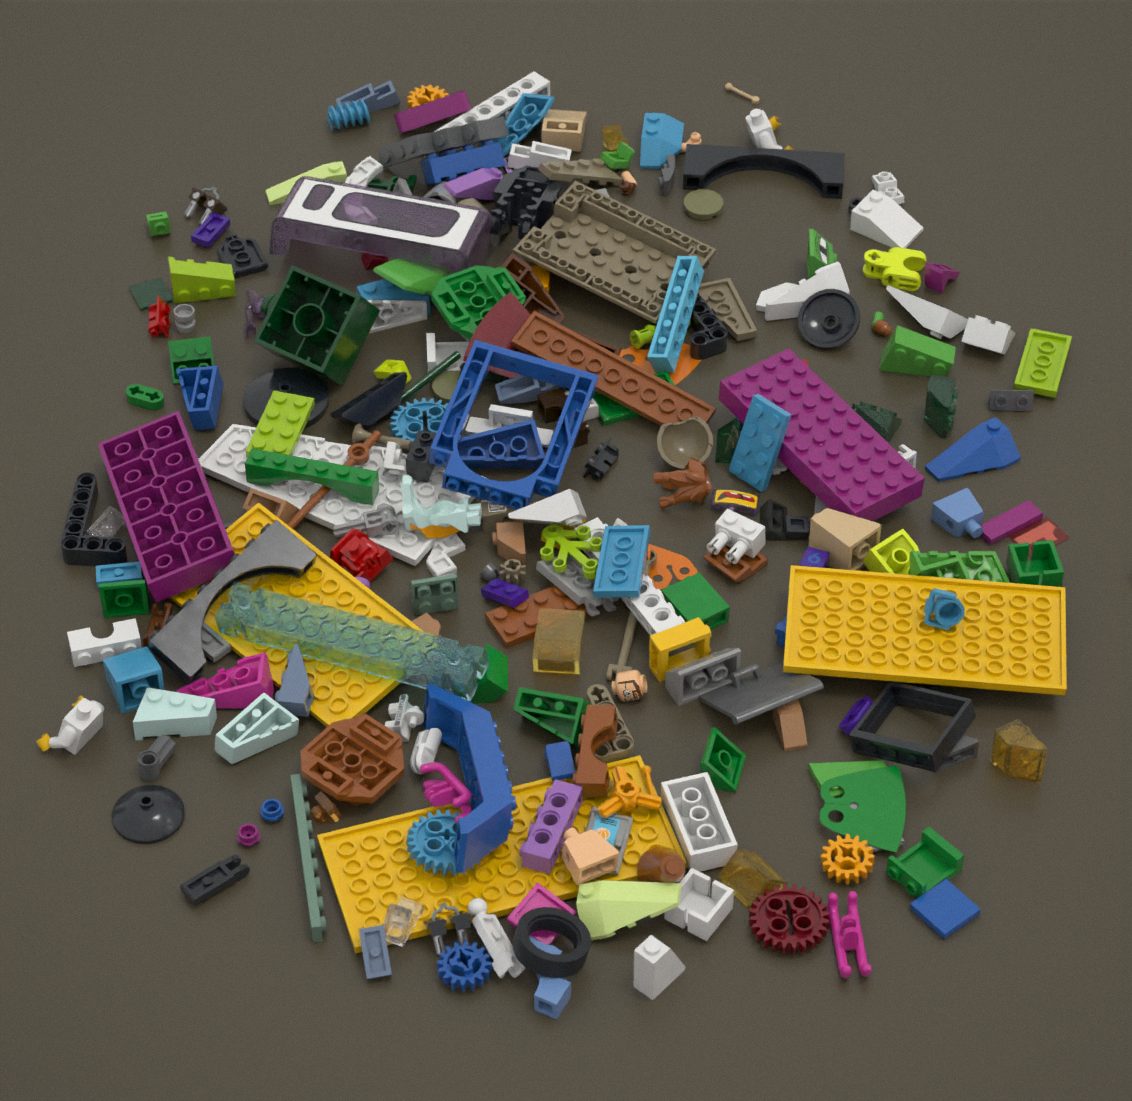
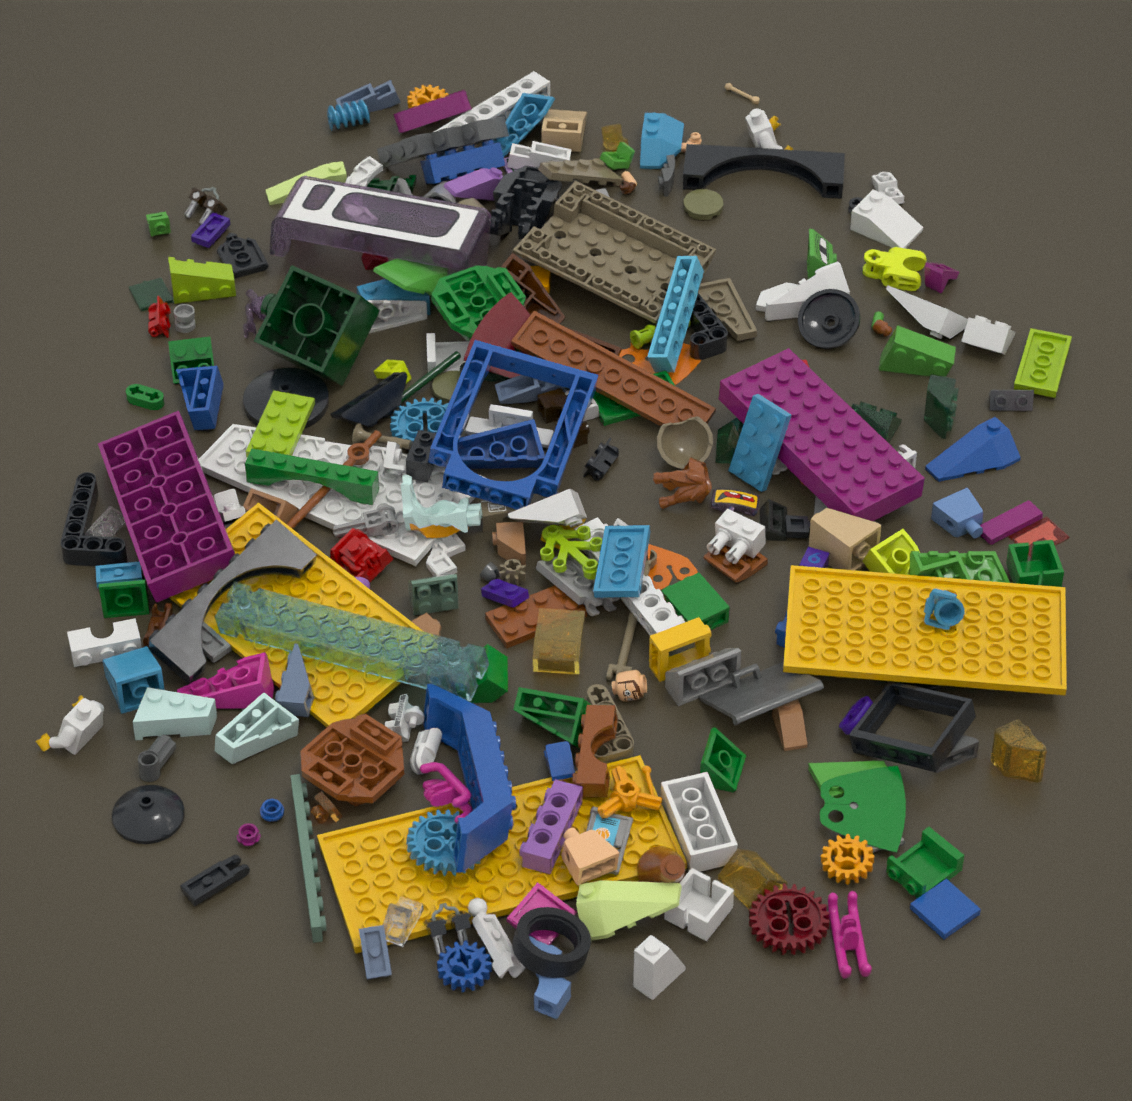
(228, 505): none -> white slope

